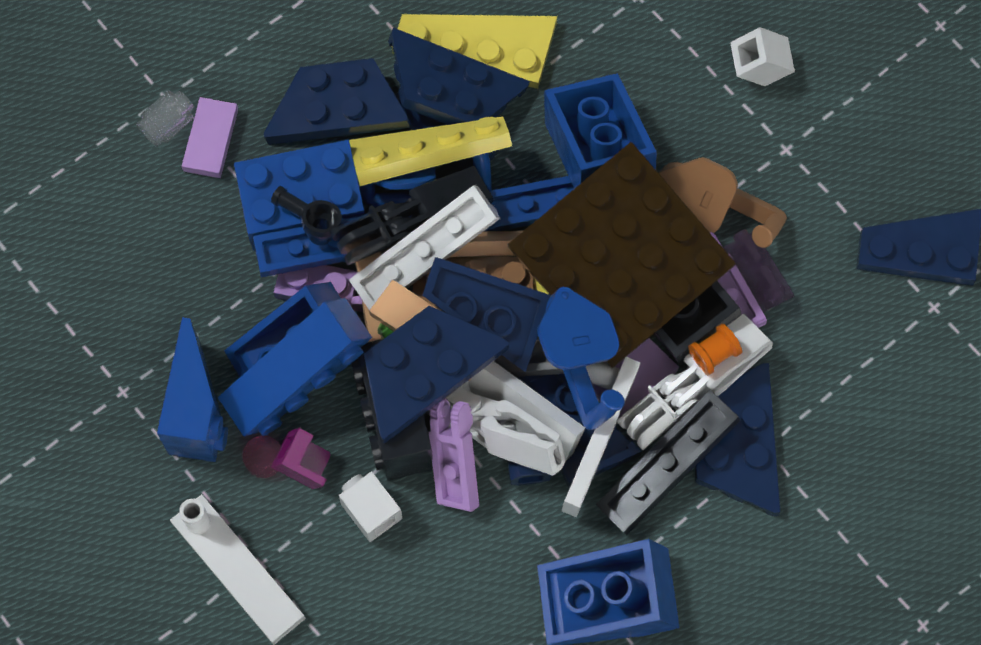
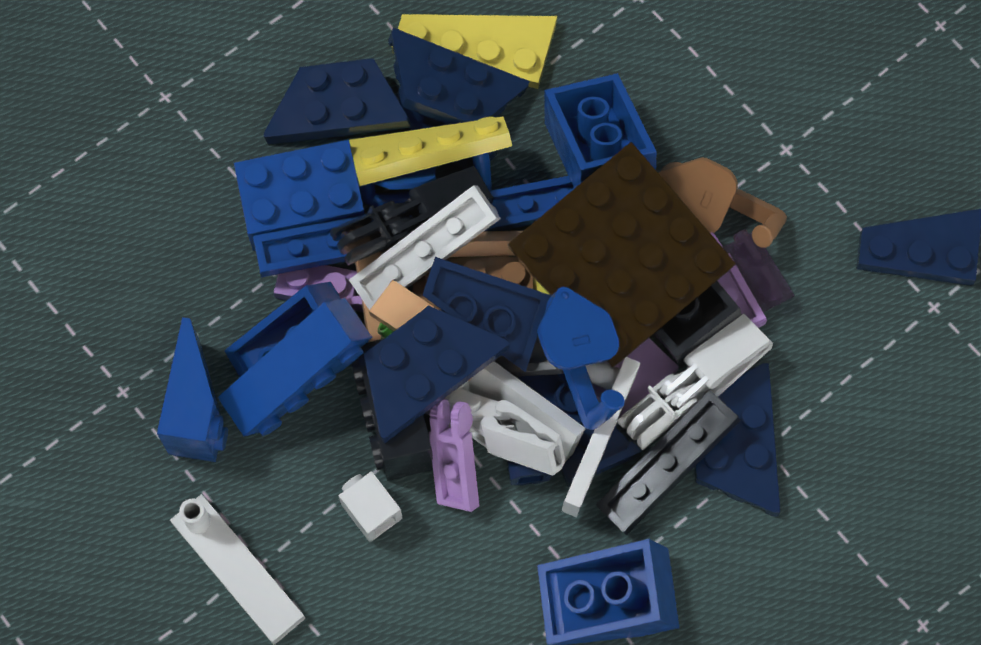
(166, 117): clear brick -> none
(210, 137): lavender tile -> none
(260, 455): clear pink tile -> none
(302, 459): magenta panel -> none
(316, 216): black bar -> none
(715, 349): orange bush -> none
(762, 56): white brick -> none

